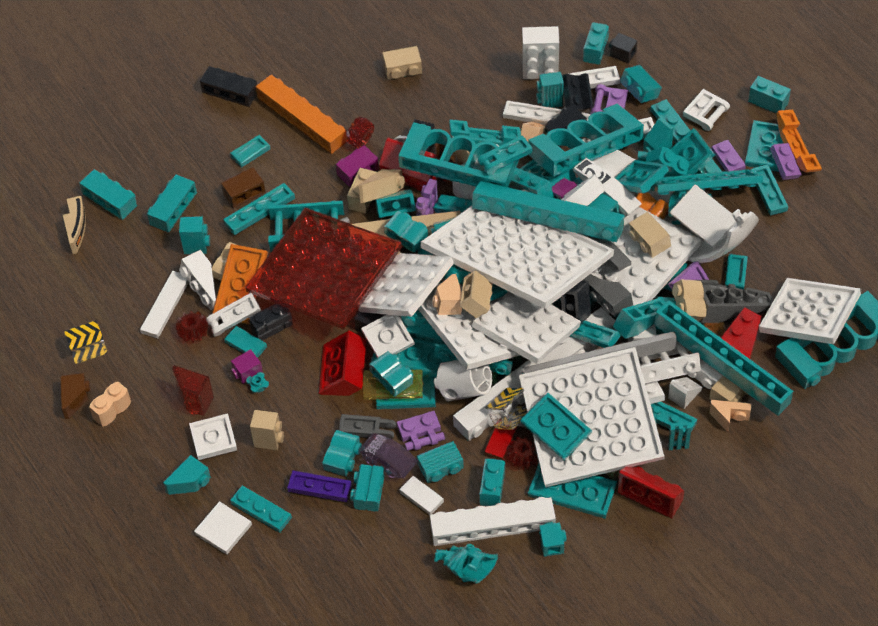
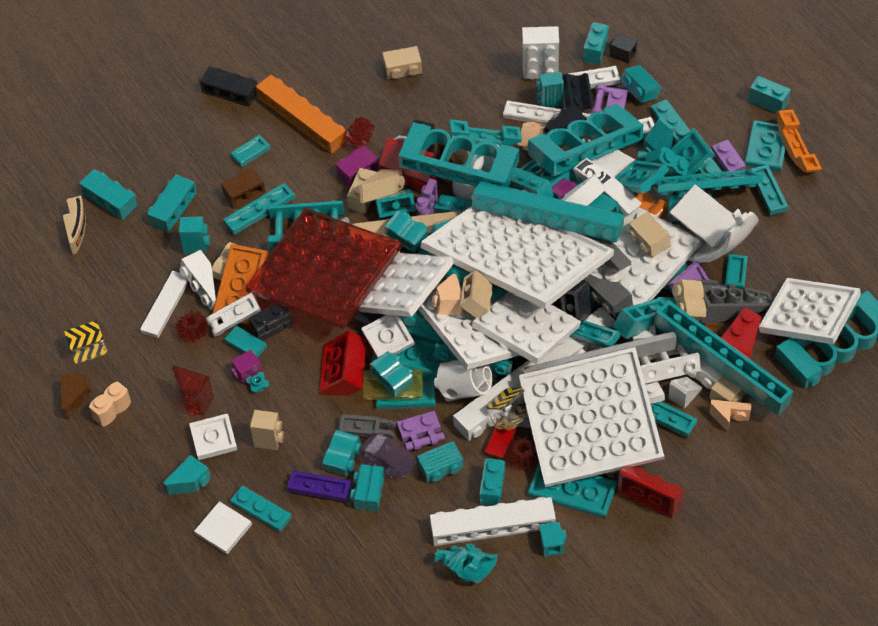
(421, 495): white tile -> none
(505, 154): teal plate -> none
(556, 426): teal tile -> none
(679, 442): teal tile -> none
(702, 105): white plate -> none
(785, 161): medium lavender plate -> none

